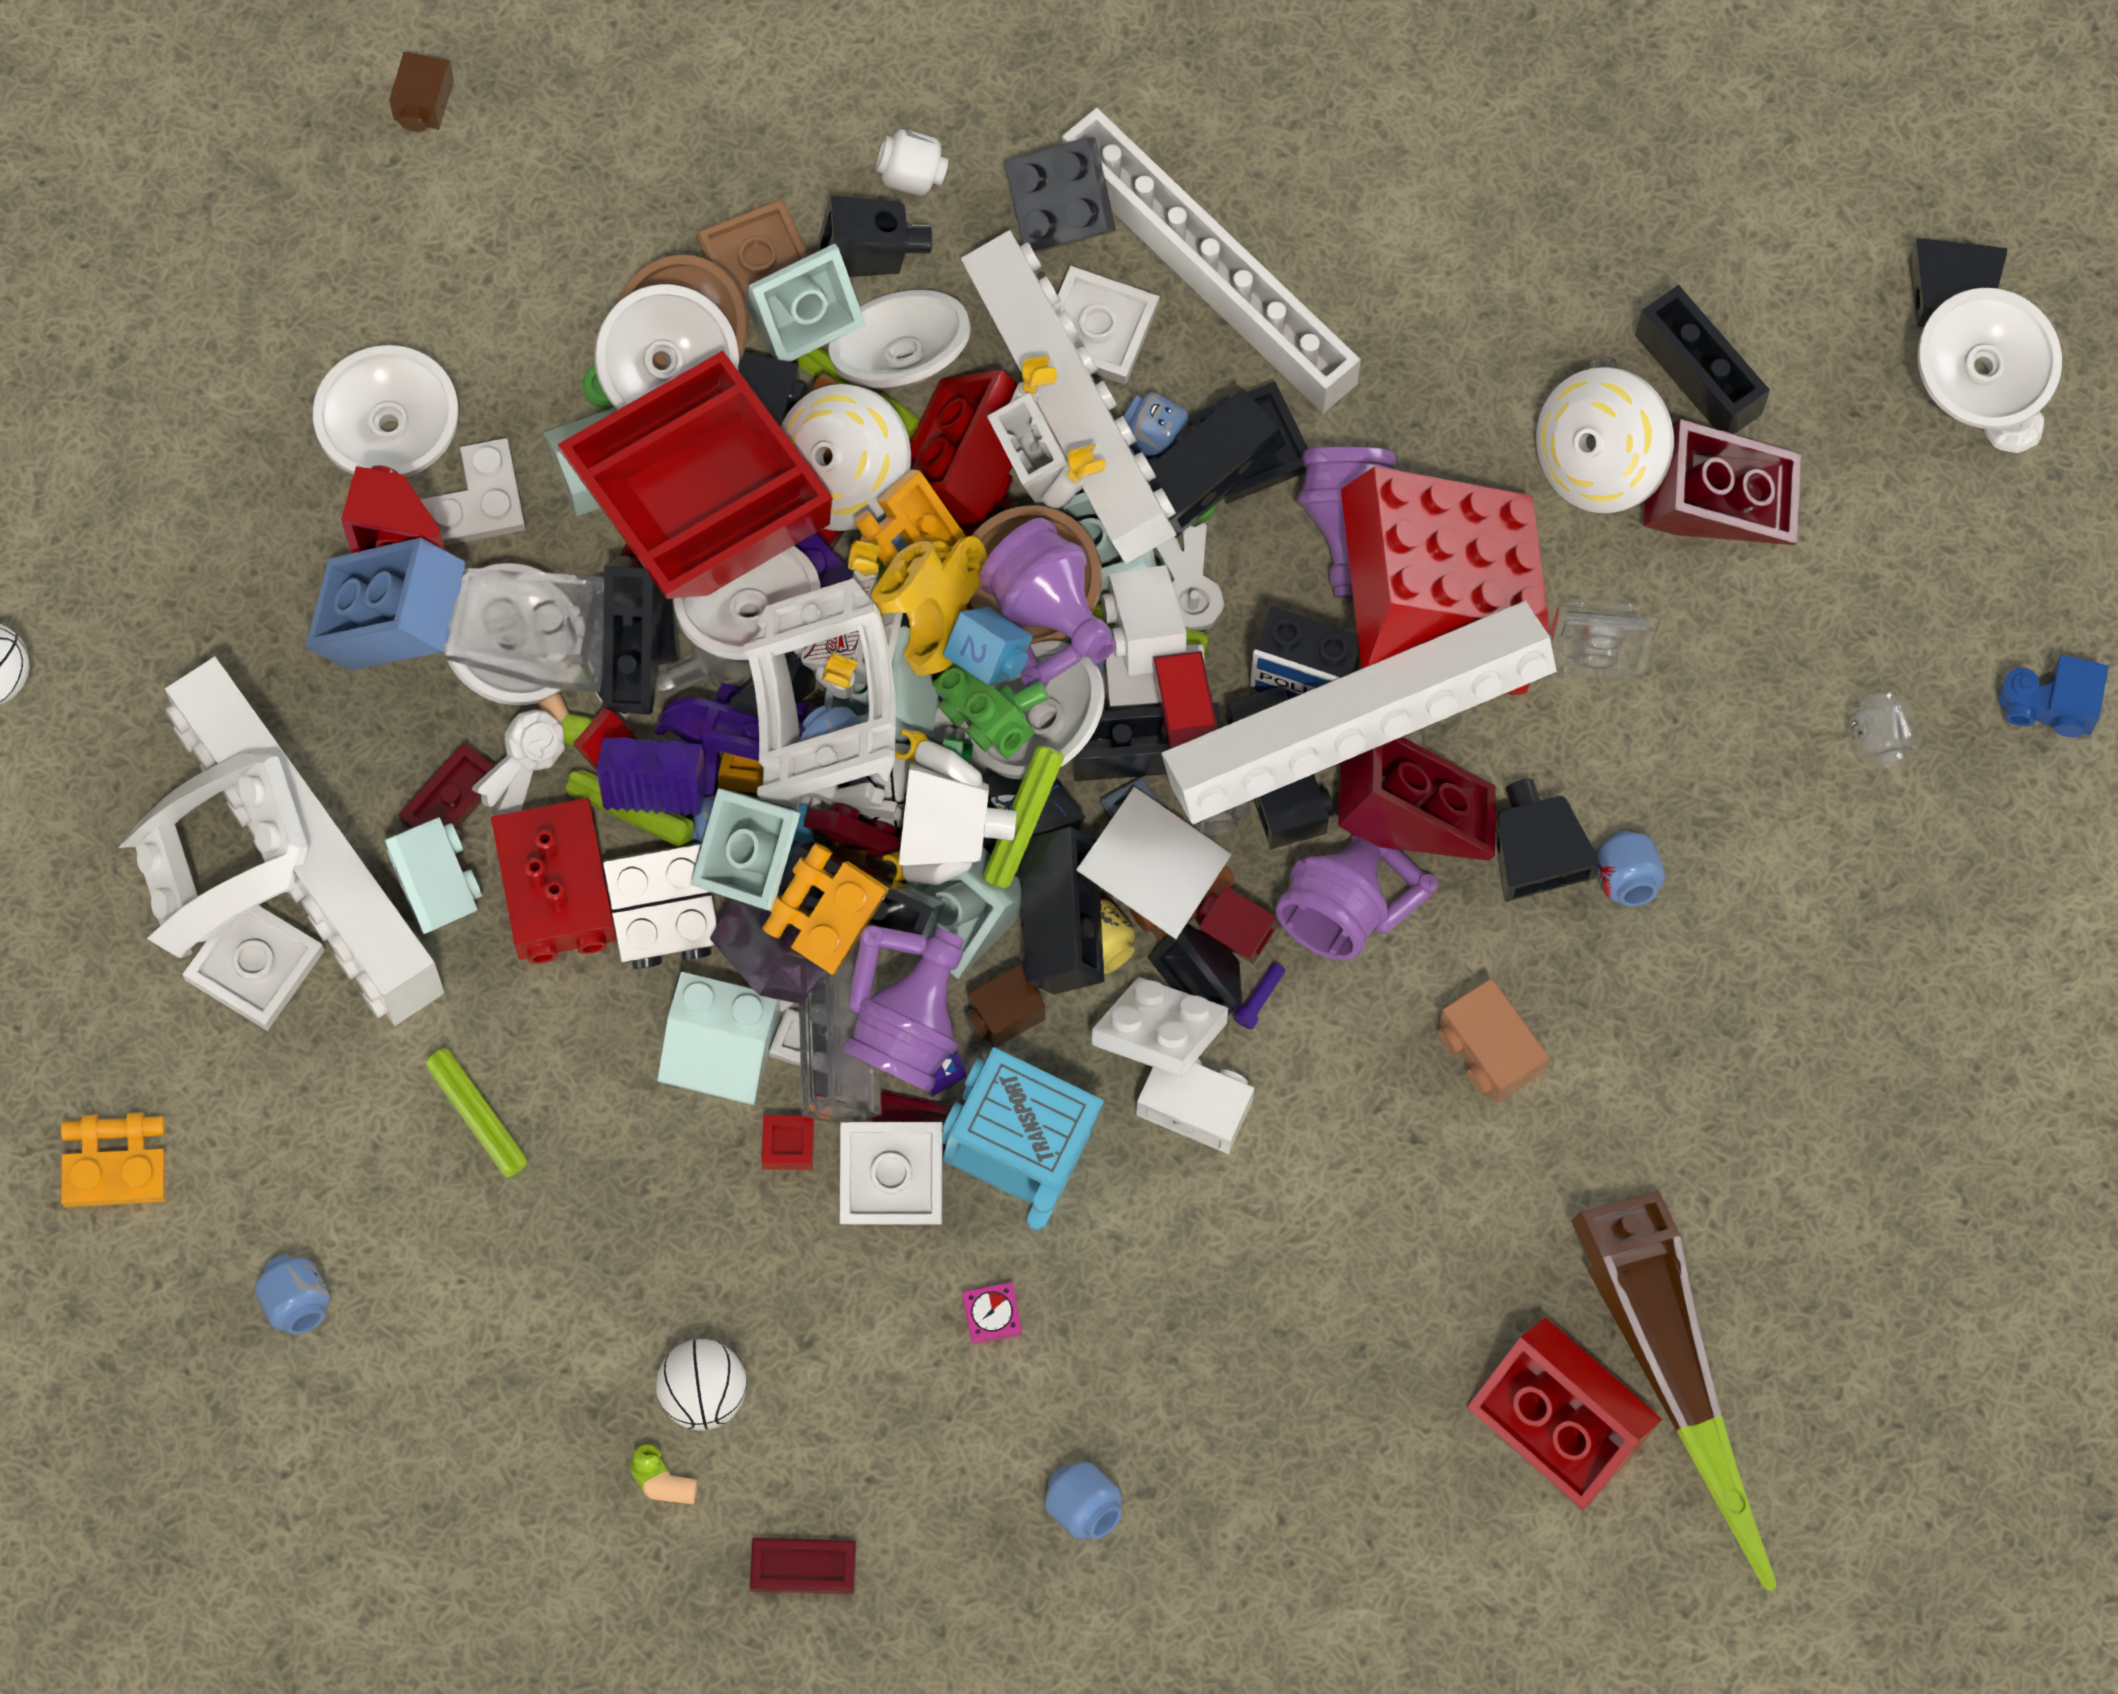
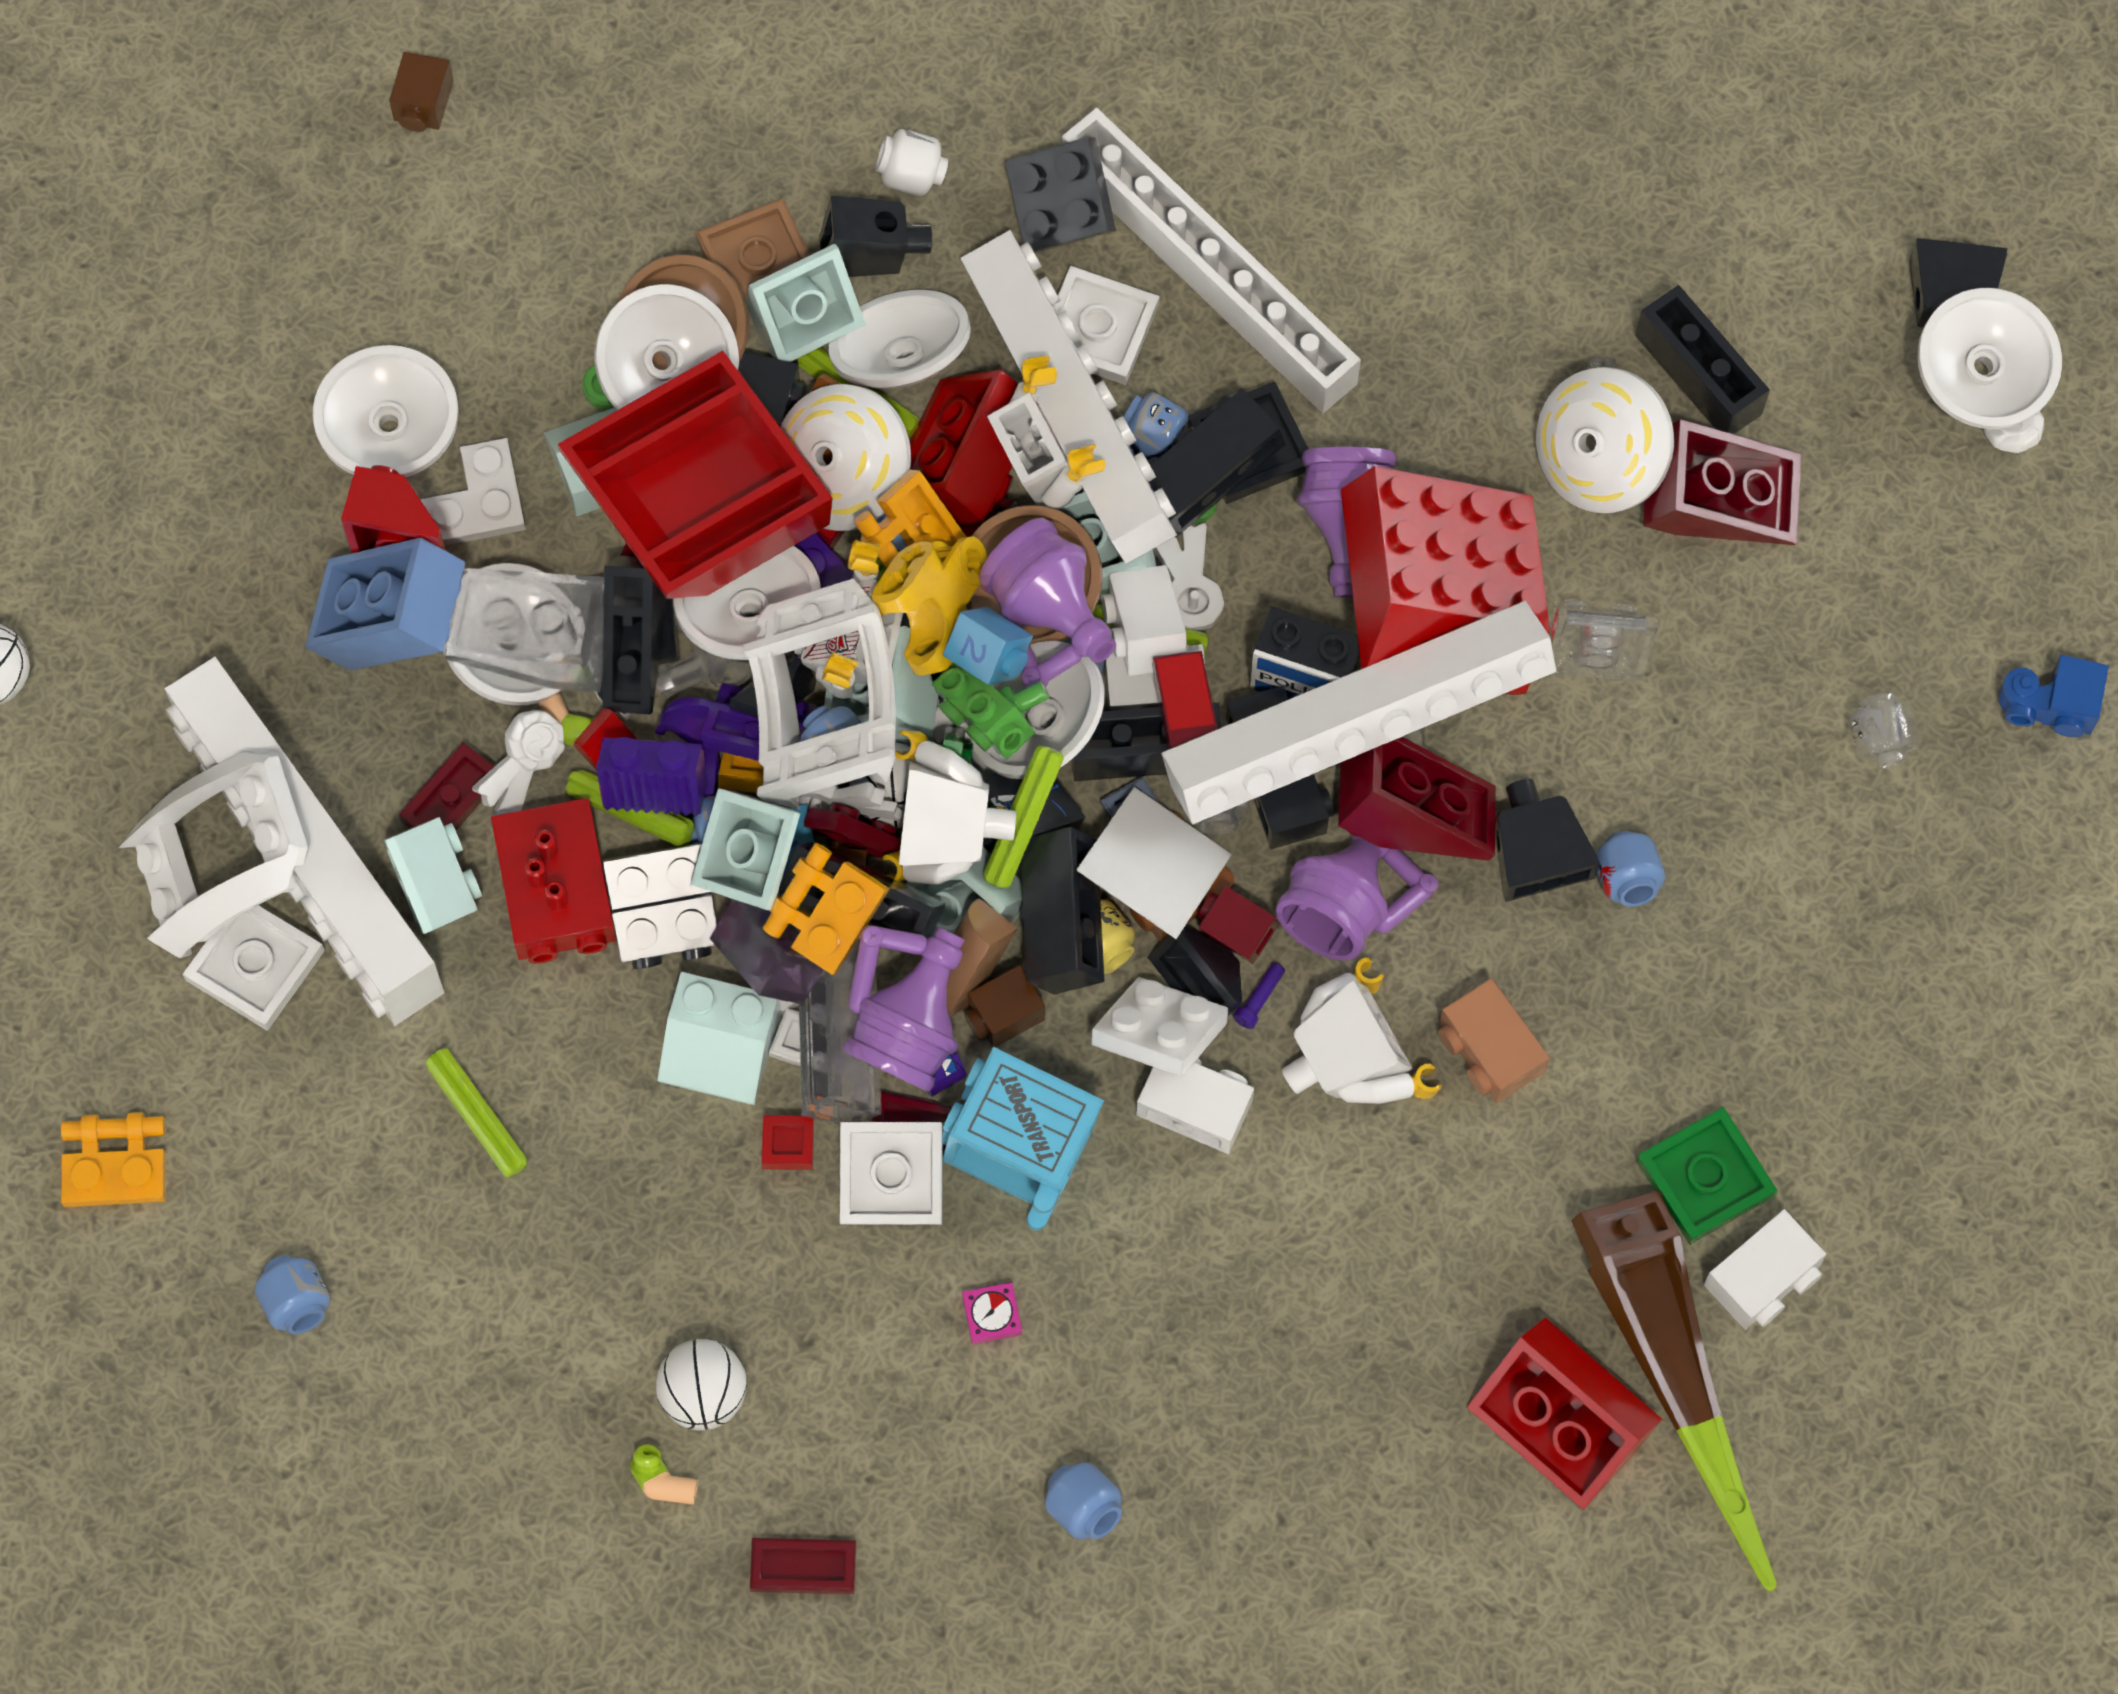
(985, 939): none -> medium nougat brick
(1352, 1045): none -> white torso
(1706, 1175): none -> green plate
(1766, 1270): none -> white brick

